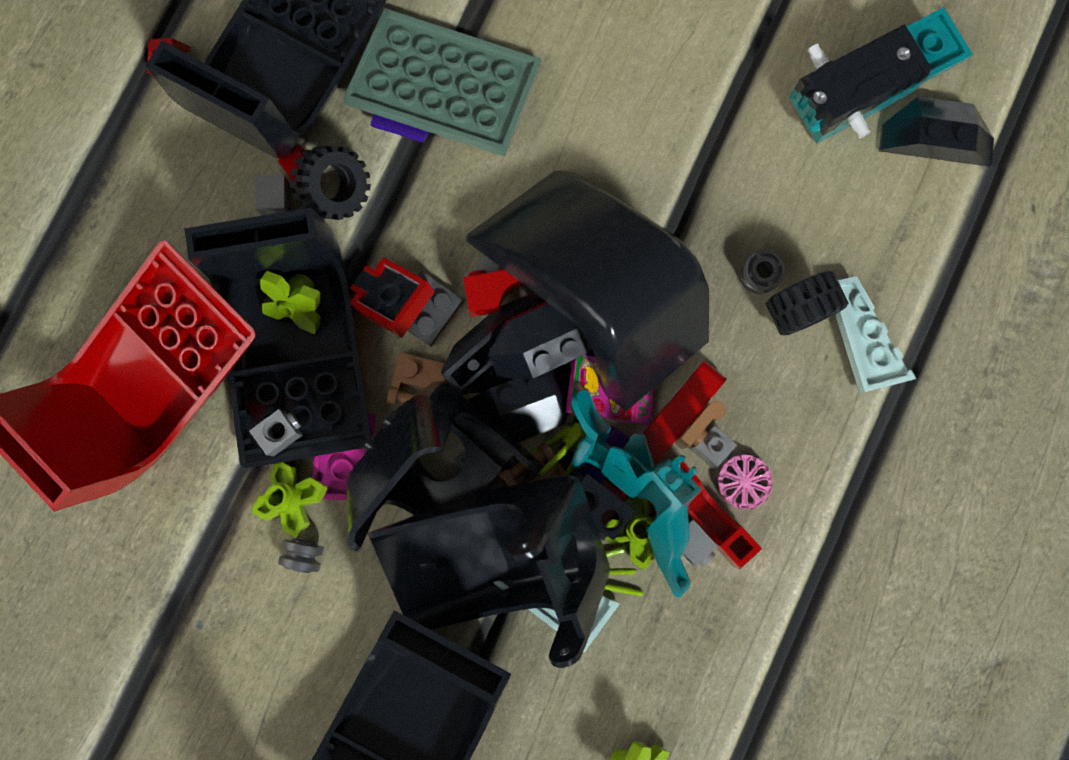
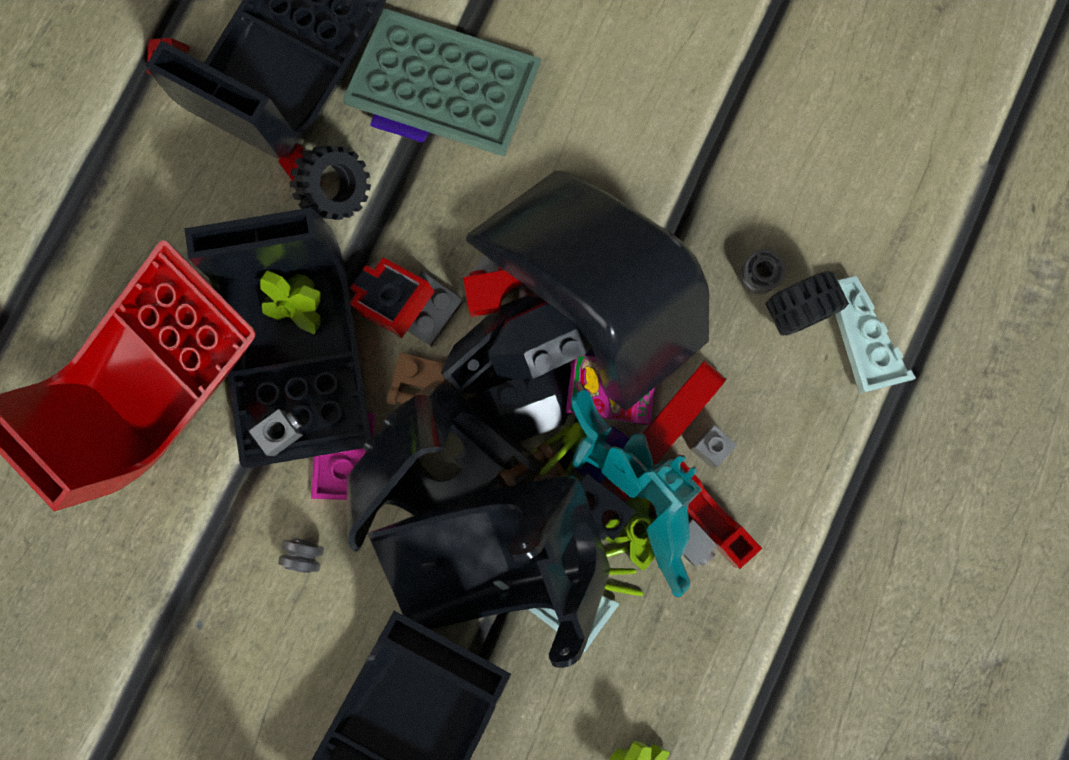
(272, 194): light grey brick -> none
(288, 498): lime plant -> none
(695, 431): medium nougat plate -> none
(744, 482): bright pink wheel -> none
(876, 75): piece -> none
(939, 132): black wedge -> none

